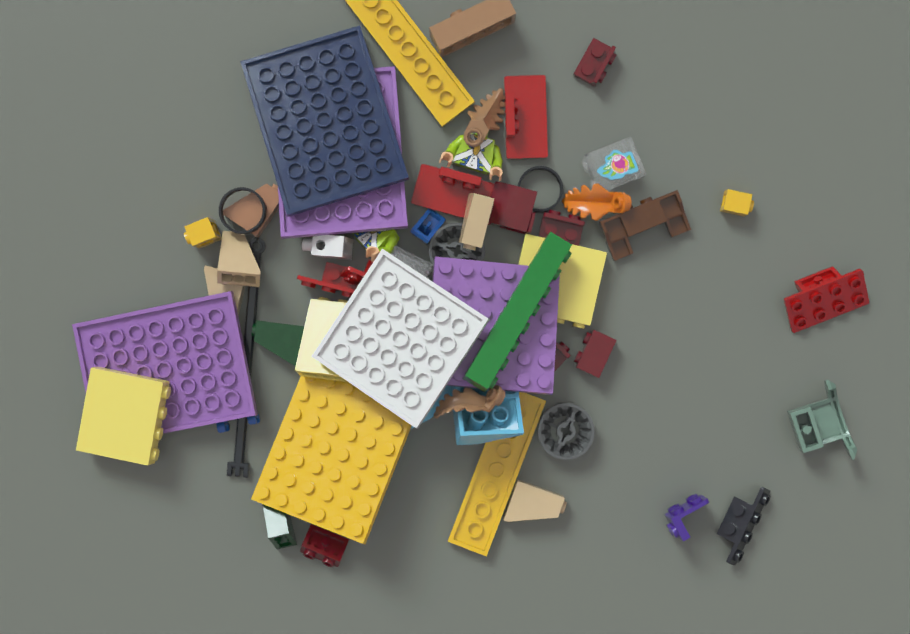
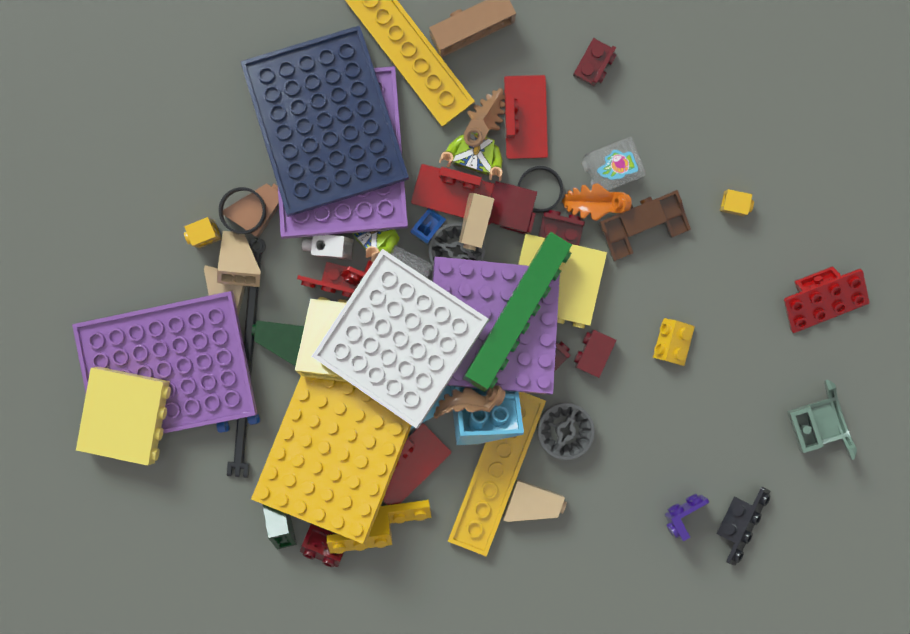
(380, 534): none -> yellow bracket
(418, 459): none -> red bracket
(673, 341): none -> yellow bracket

